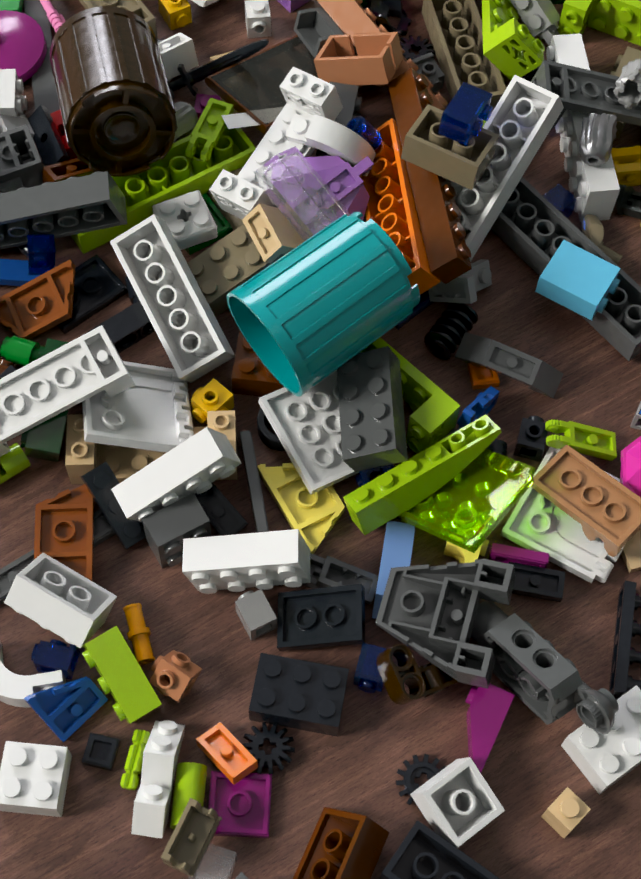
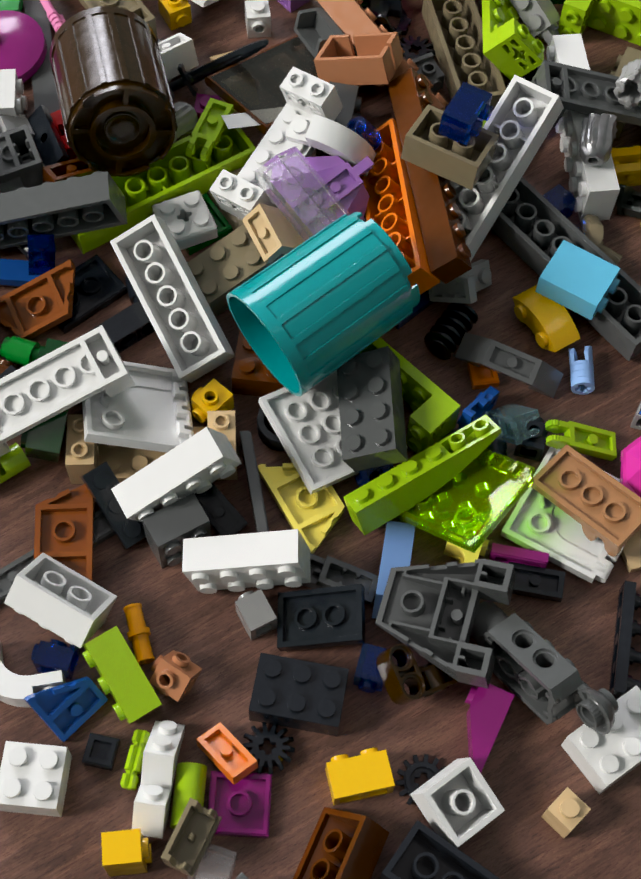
(125, 852): none -> yellow brick
(359, 776): none -> yellow brick
(513, 422): none -> clear light blue hinge
(546, 319): none -> yellow brick
(582, 372): none -> light blue hinge

